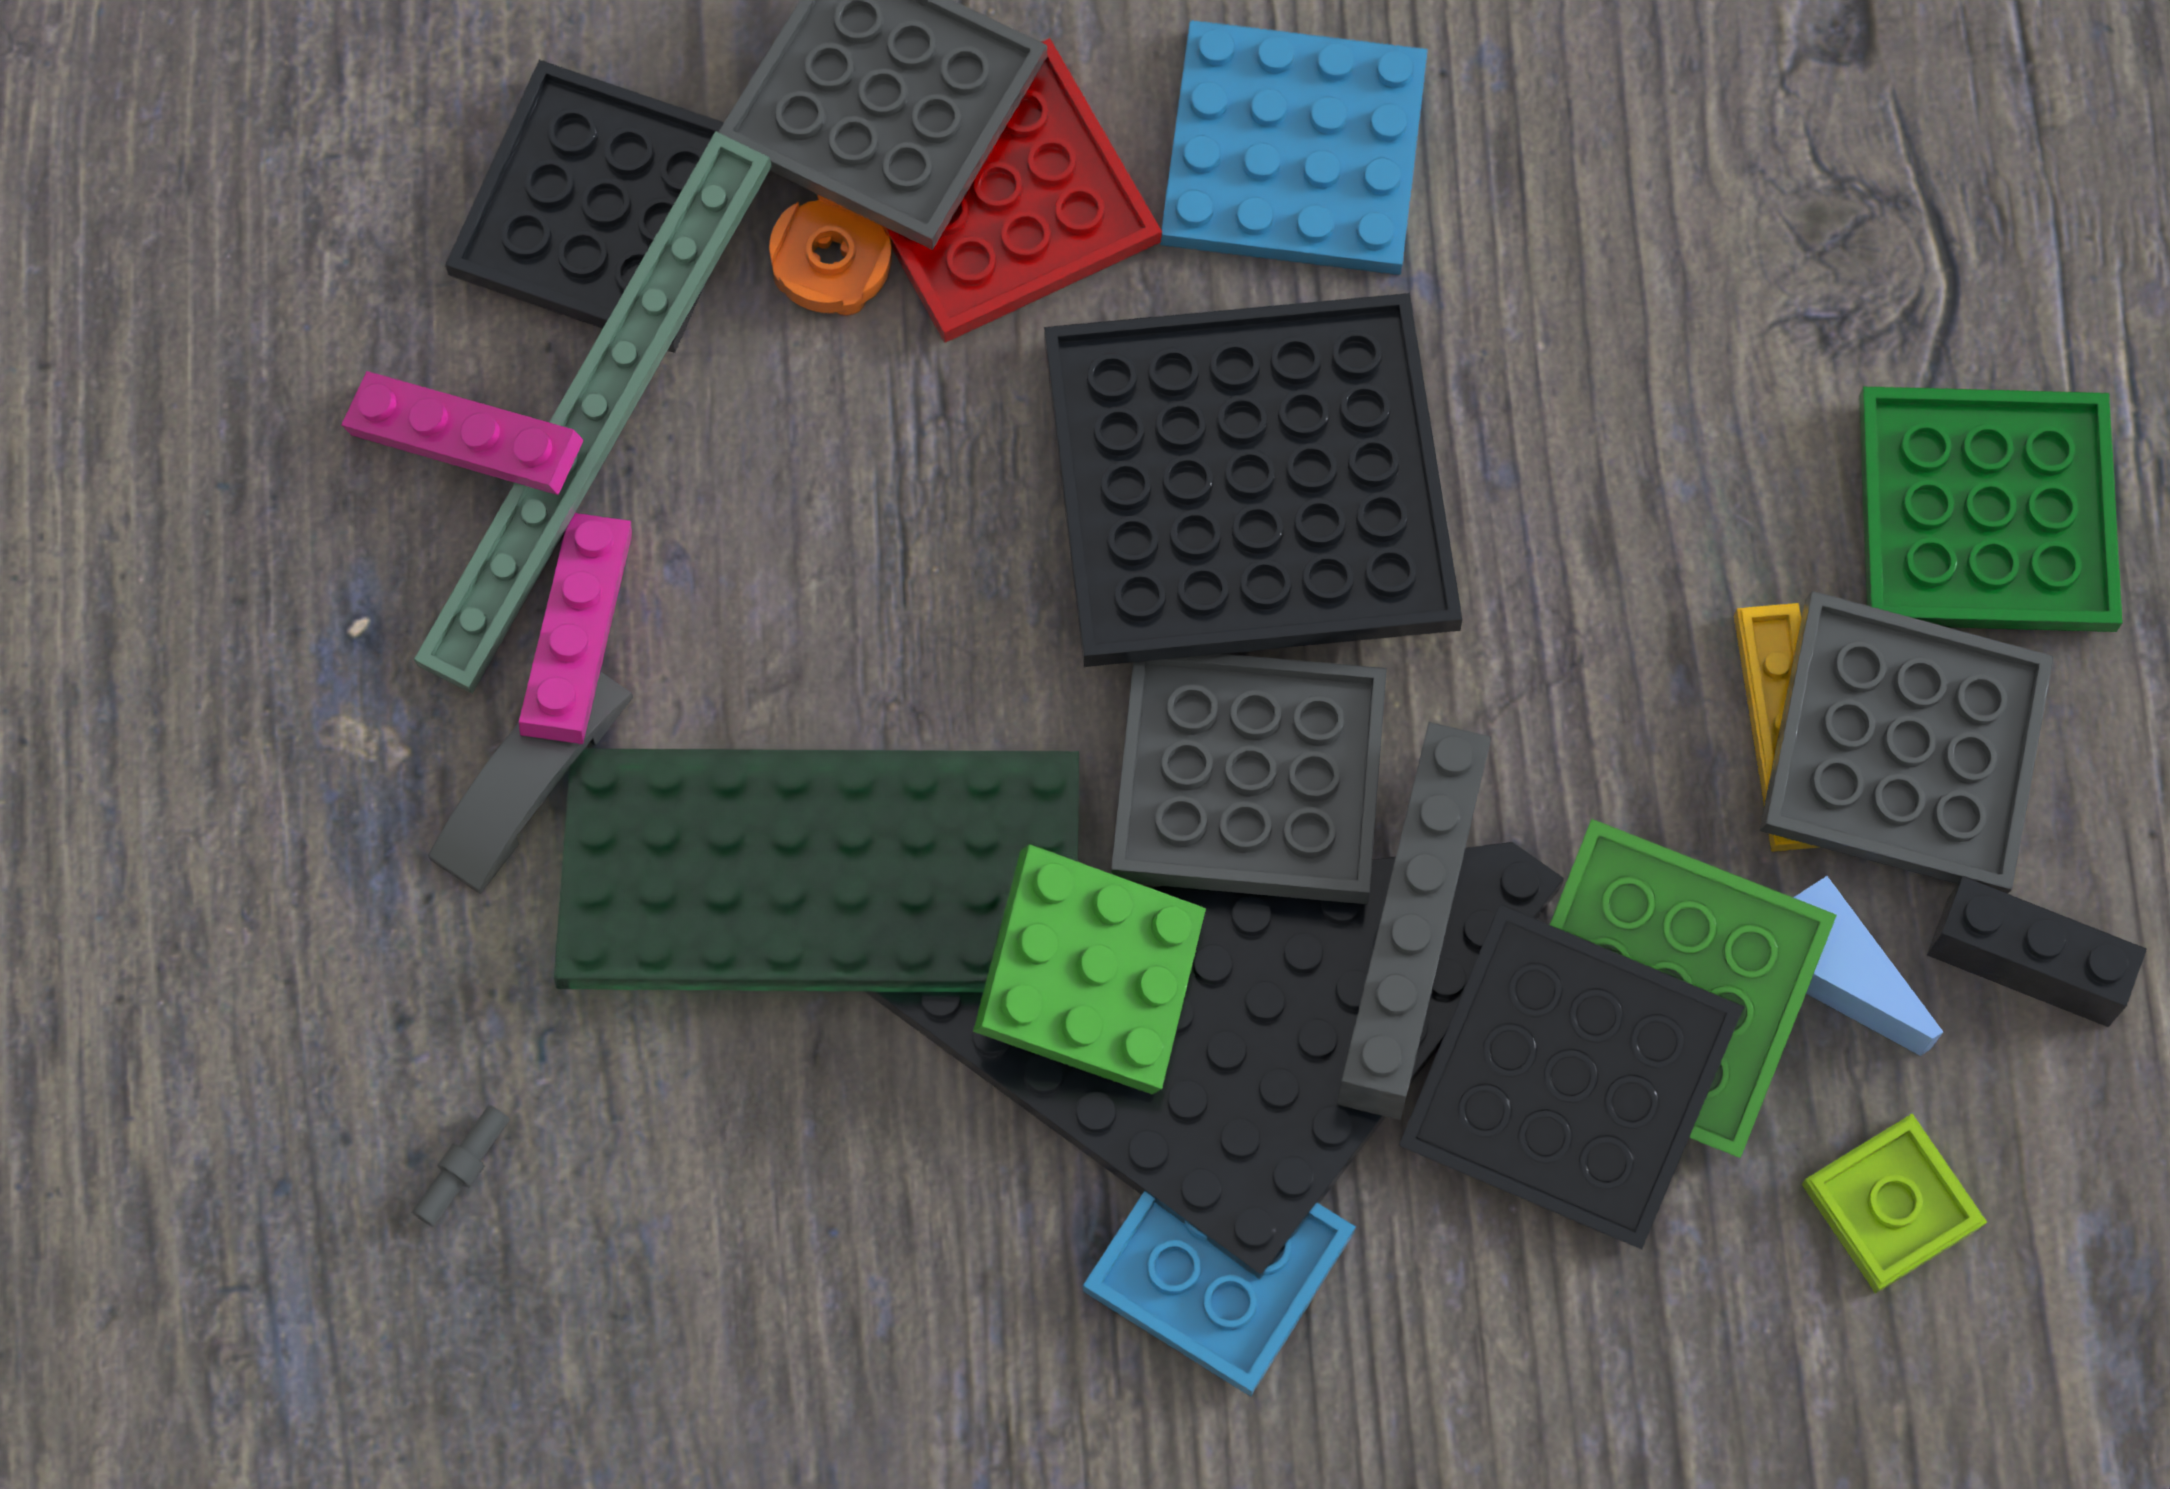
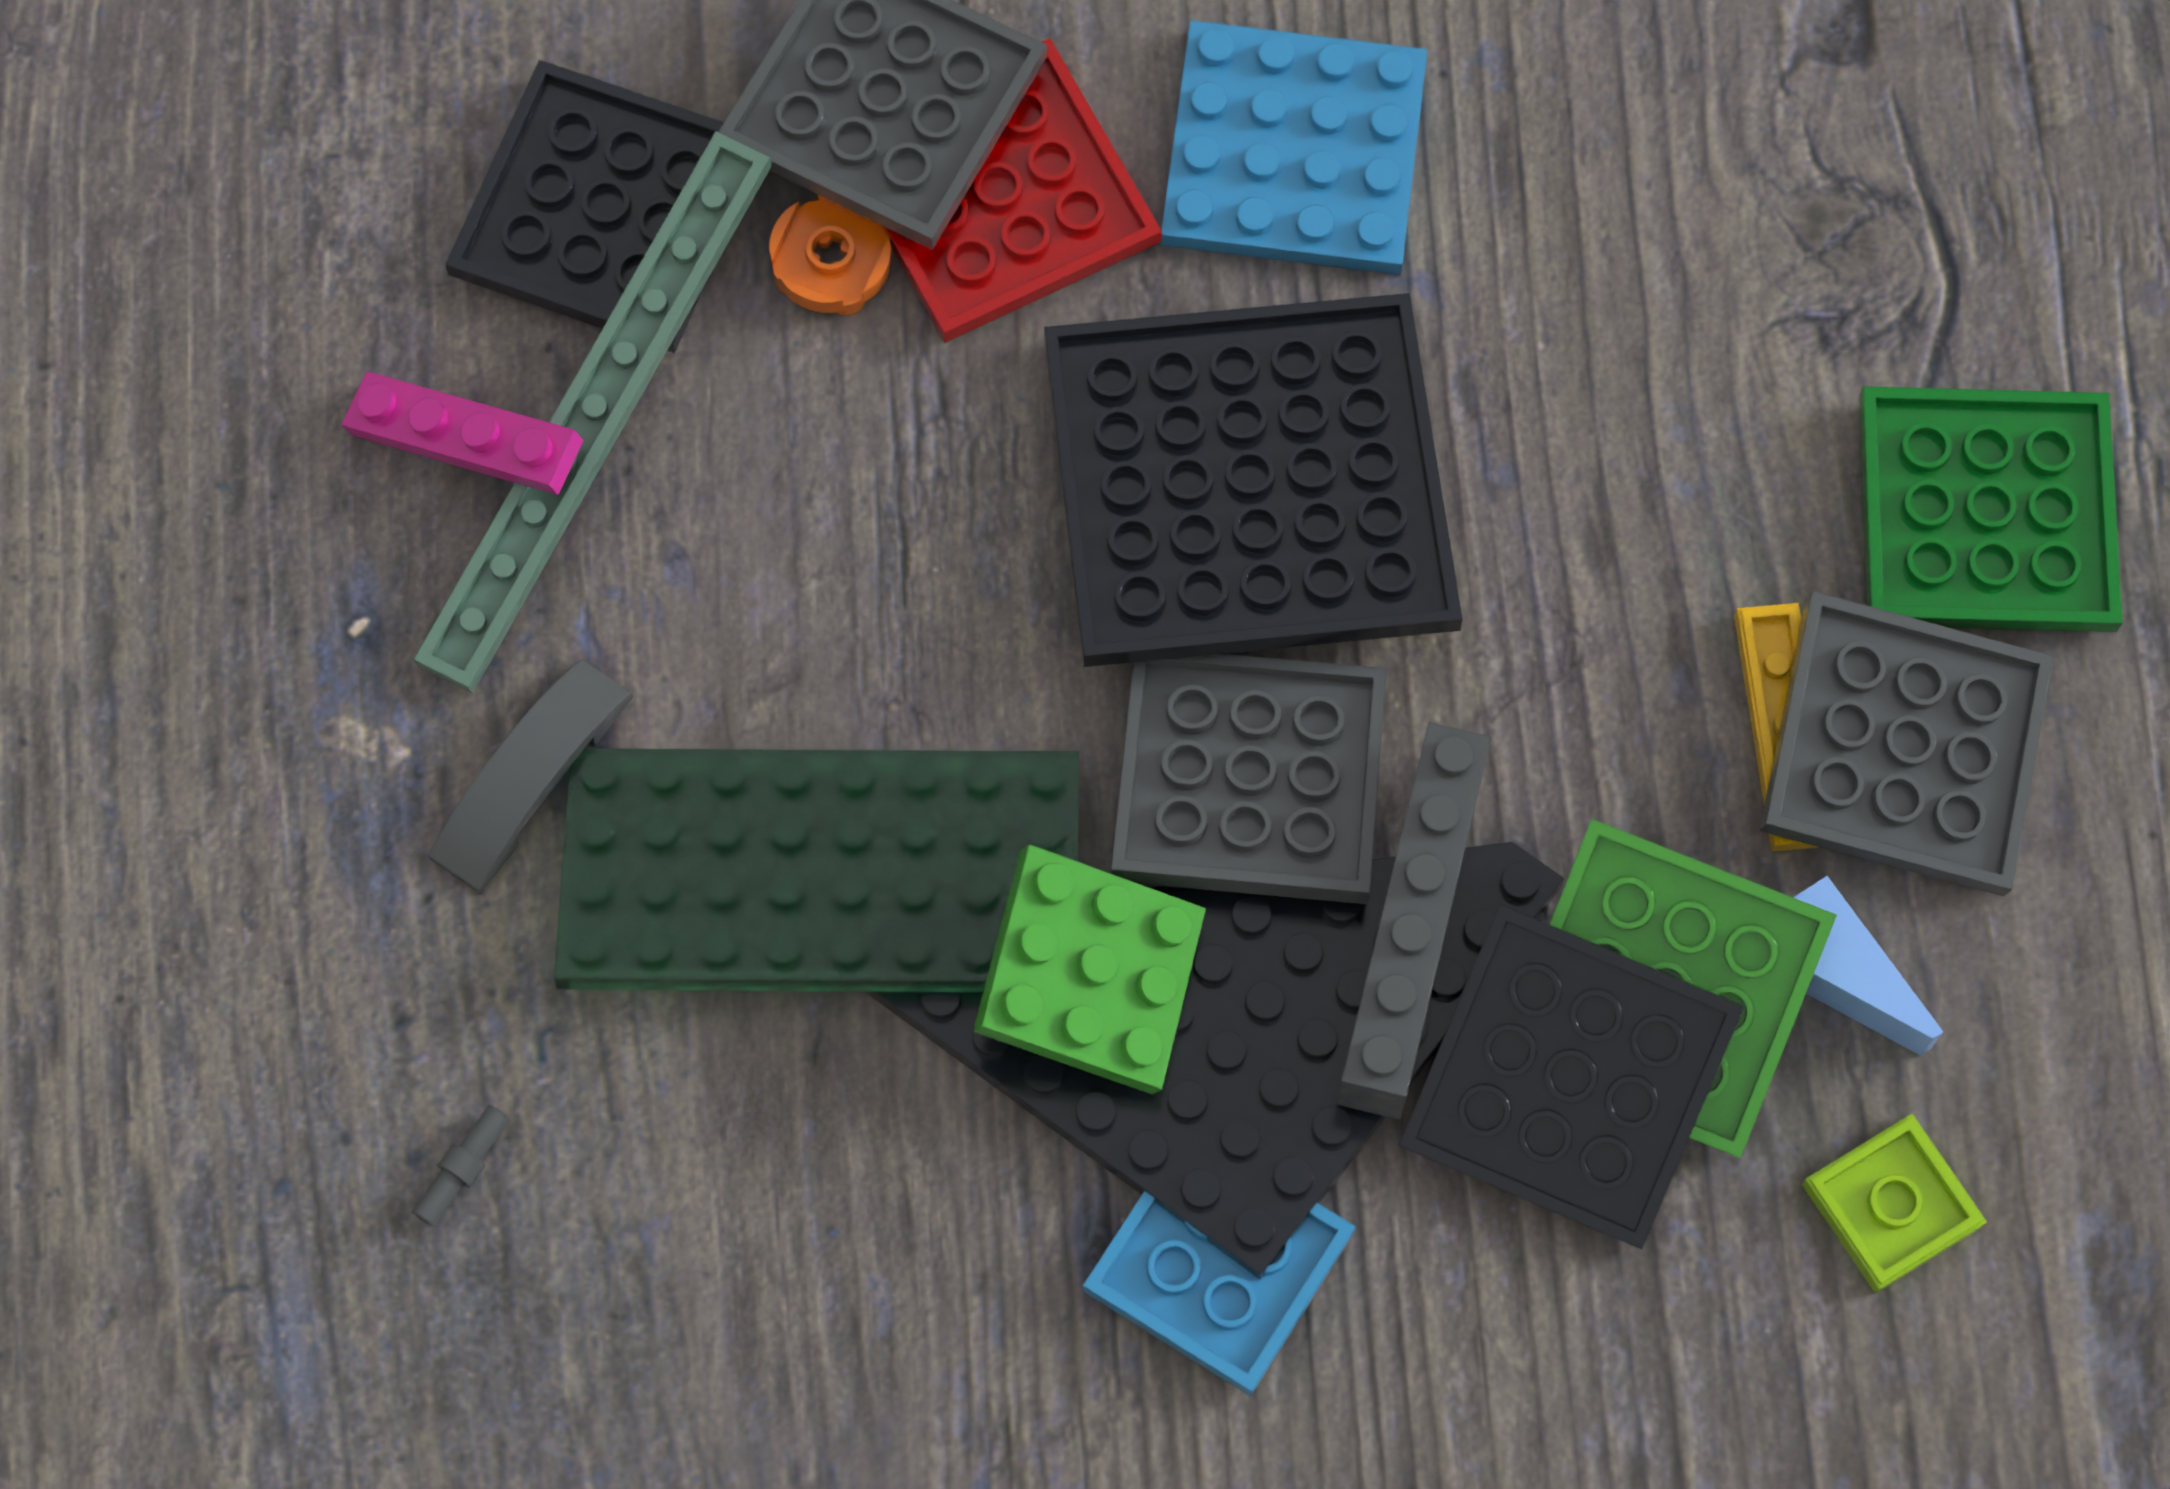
(575, 629): dark pink plate -> none
(2036, 952): black brick -> none

